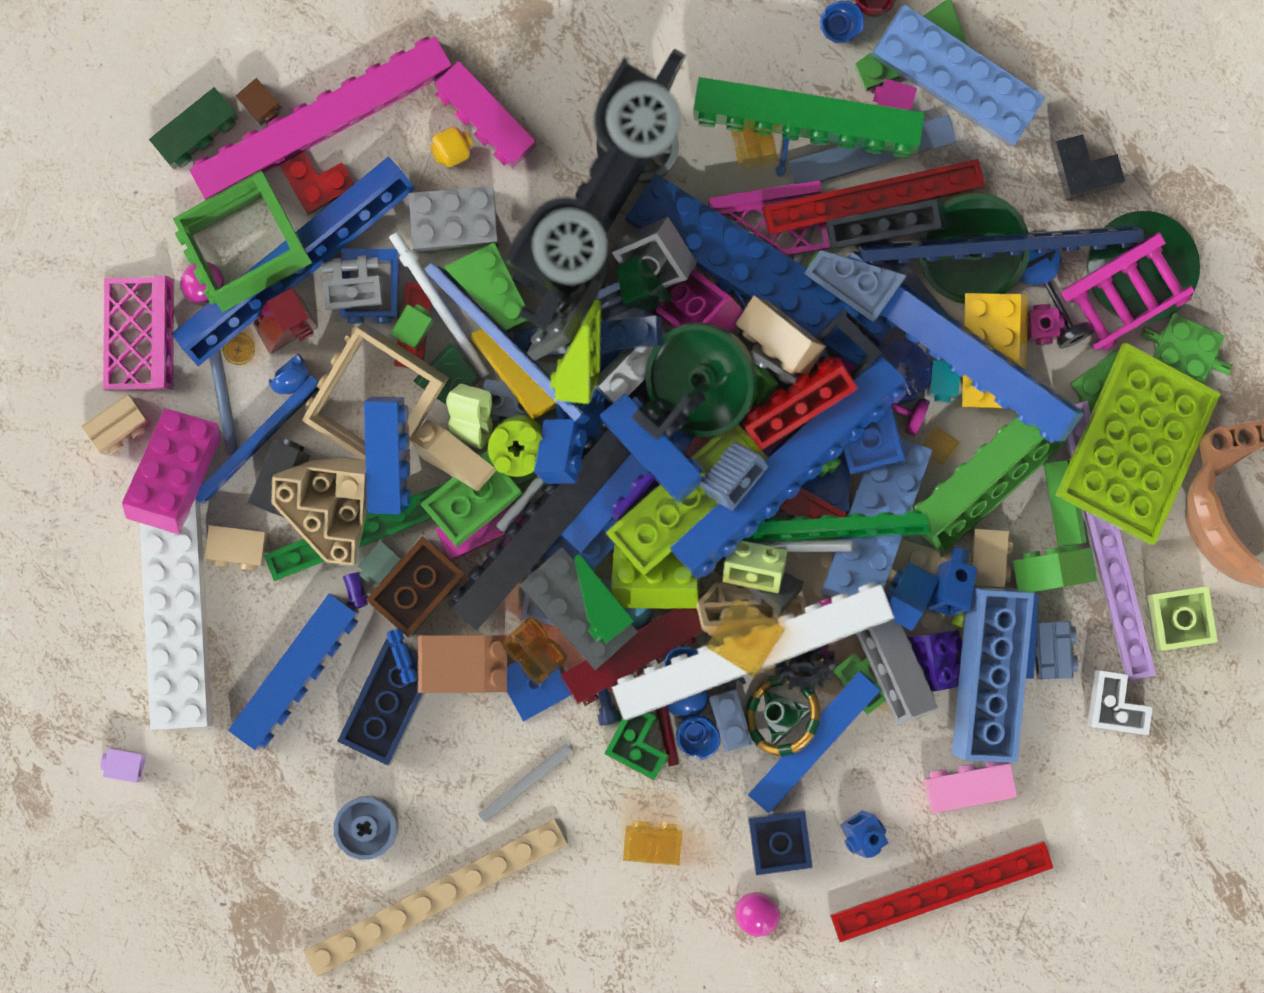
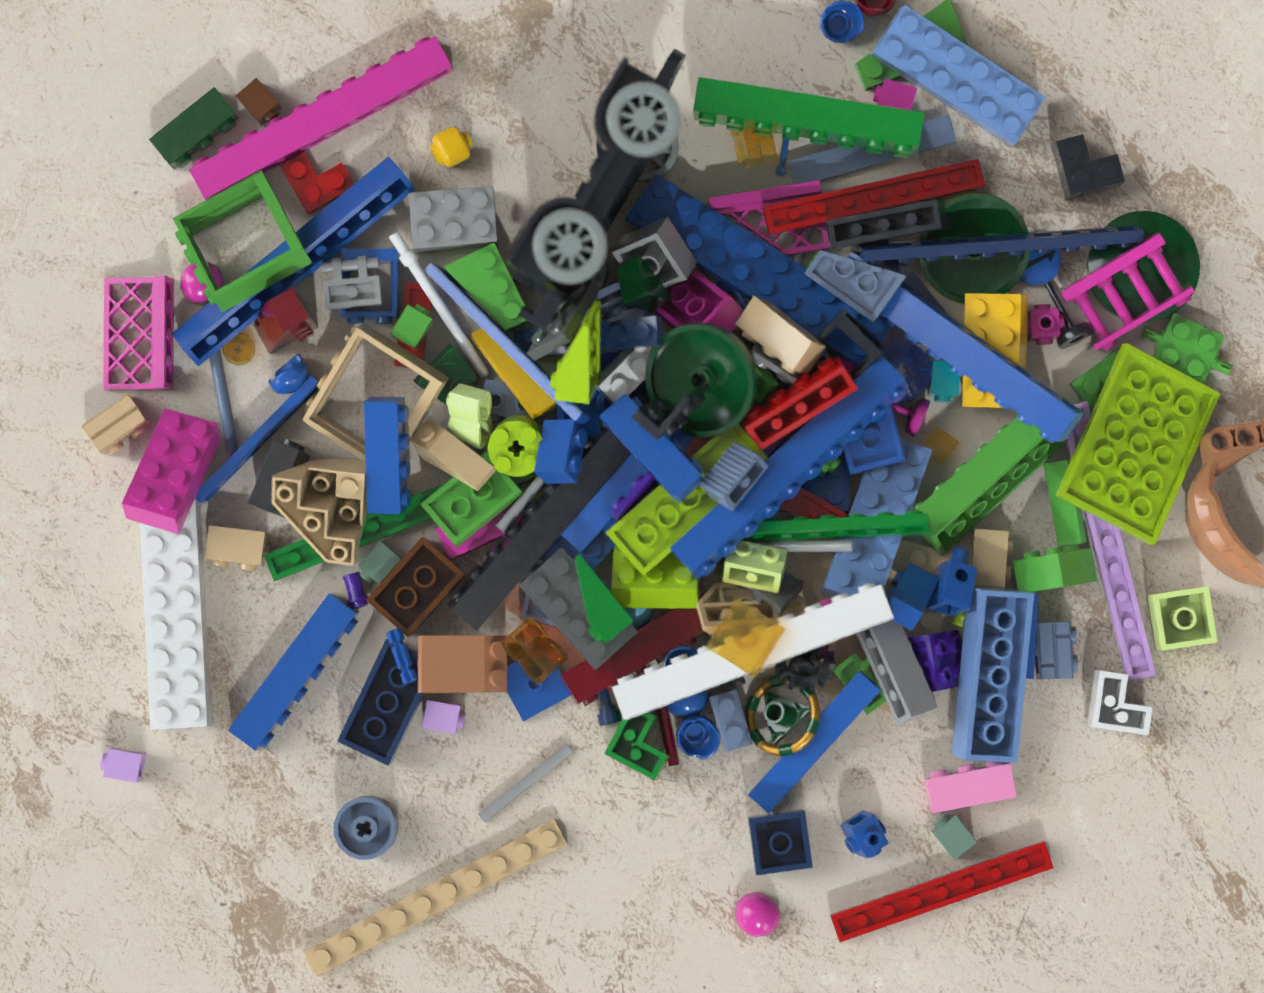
(443, 716): none -> lavender brick
(485, 115): dark pink brick -> none
(652, 843): clear yellow brick -> none
(953, 835): none -> sand green brick

